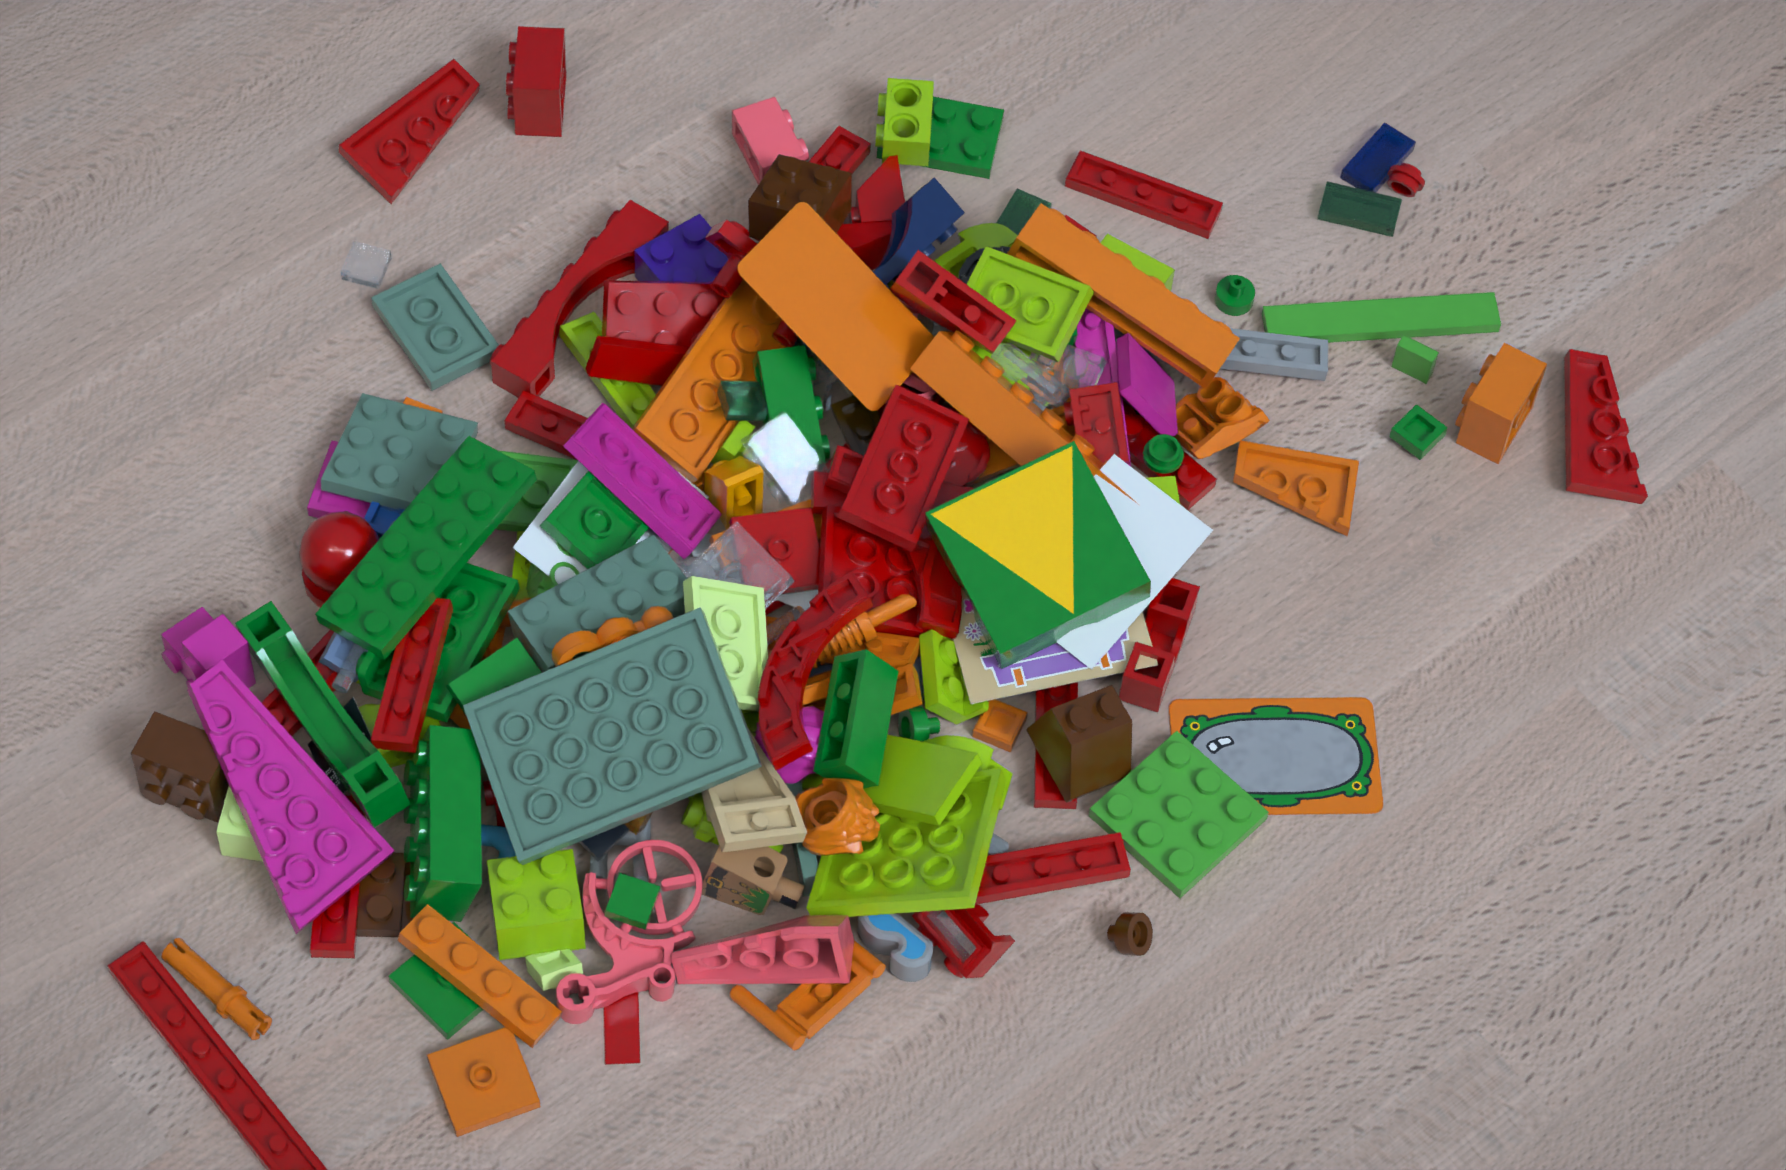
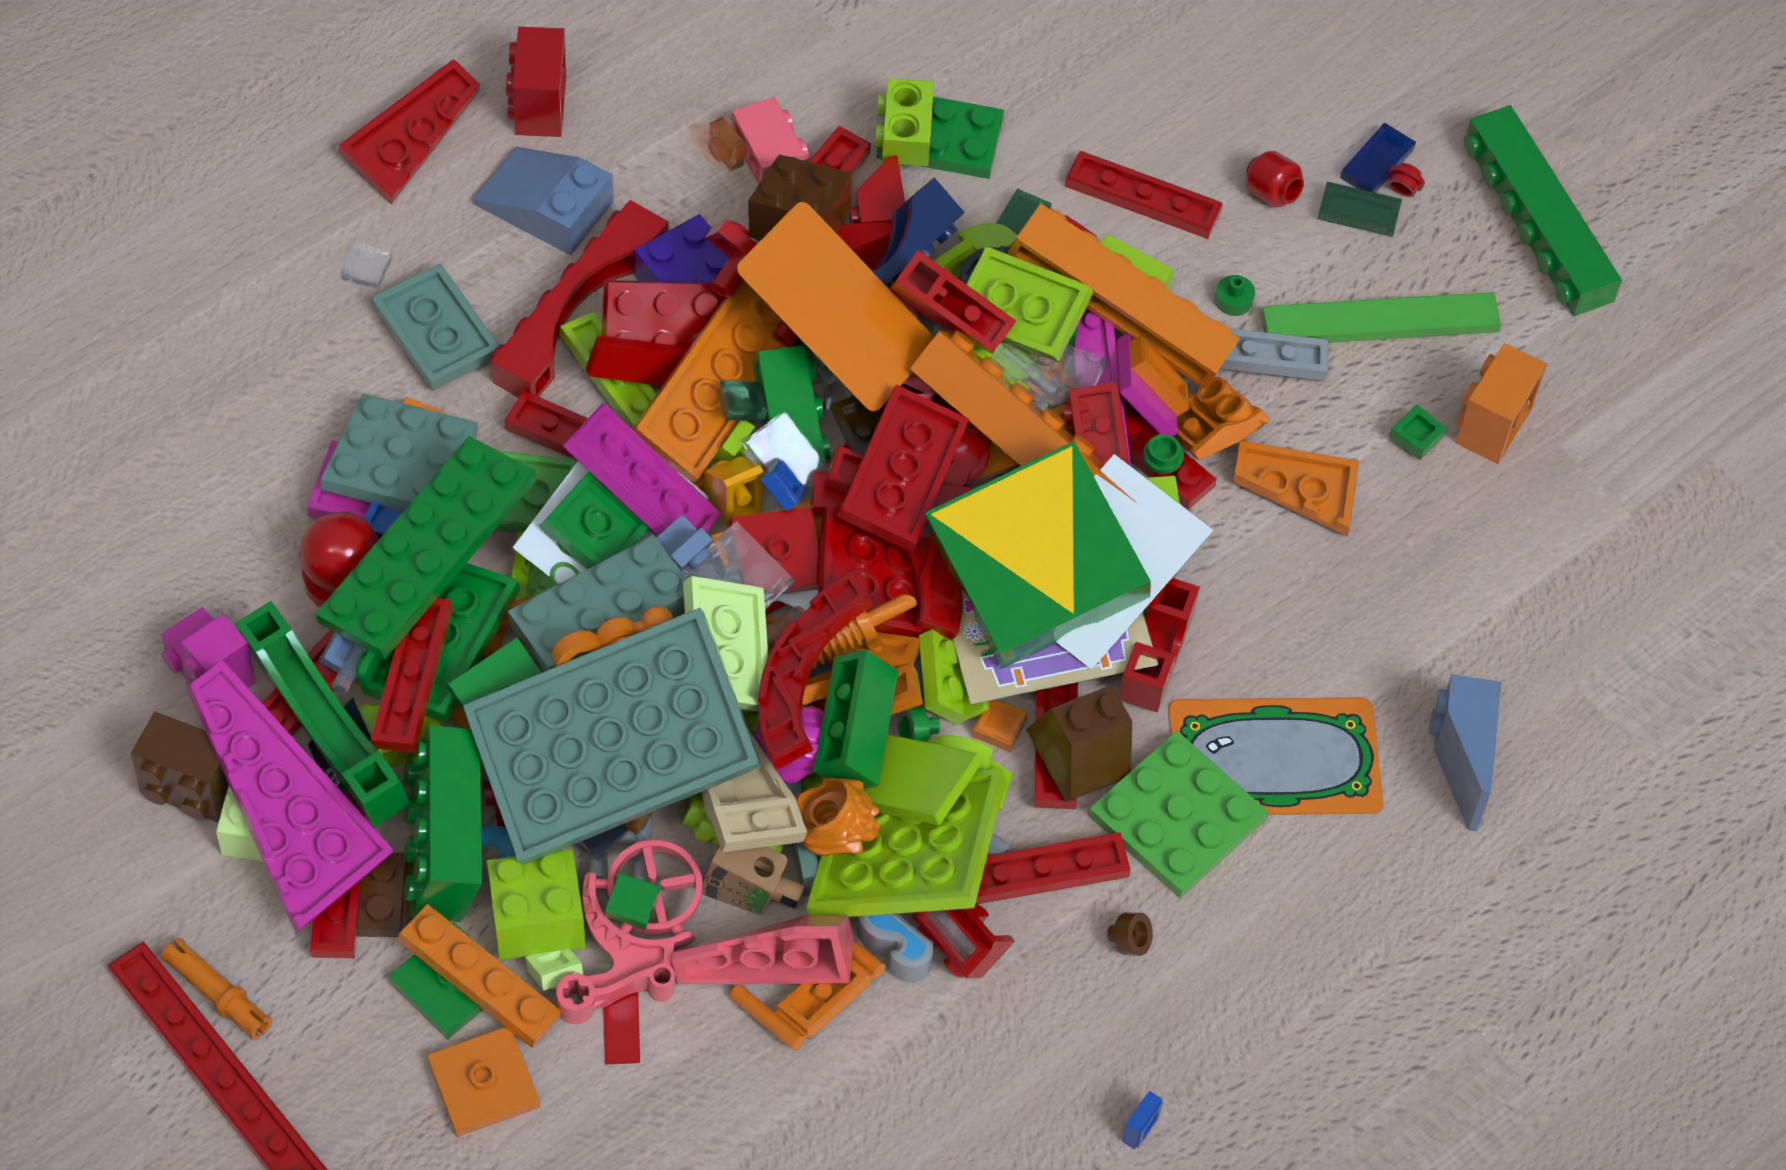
(548, 196): none -> sand blue slope
(685, 543): none -> sand blue bracket
(726, 144): none -> clear orange plate
(783, 484): none -> blue tile
(1142, 1120): none -> blue tile
(1159, 375): none -> orange tile
(1274, 179): none -> red head
(1415, 359): bright green tile -> none
(1466, 741): none -> sand blue slope
(1542, 211): none -> green brick
(1595, 433): red wing -> none

